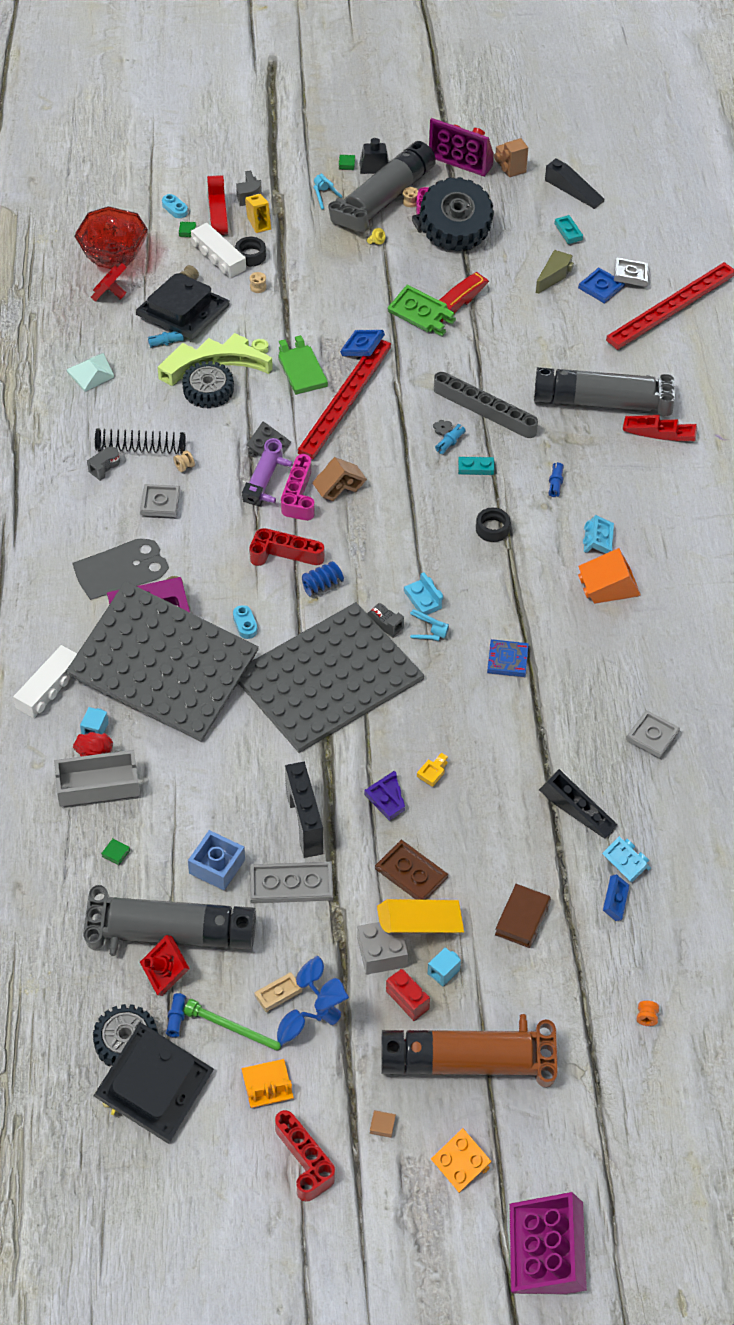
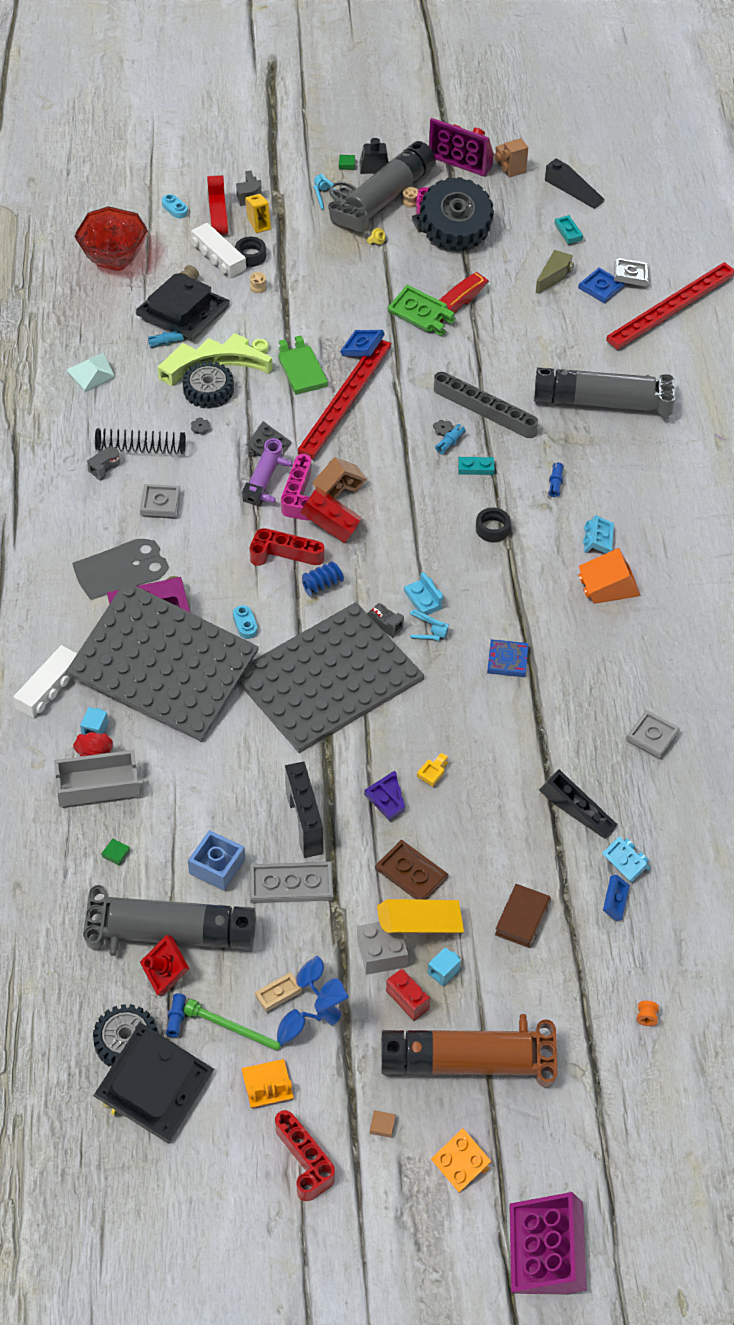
(109, 283): red plate -> none
(184, 461): tan wheel -> none
(185, 228): green tile -> none
(200, 425): none -> dark grey plant
(330, 515): none -> red slope
(343, 192): none -> dark grey wheel
(654, 427): red slope -> none

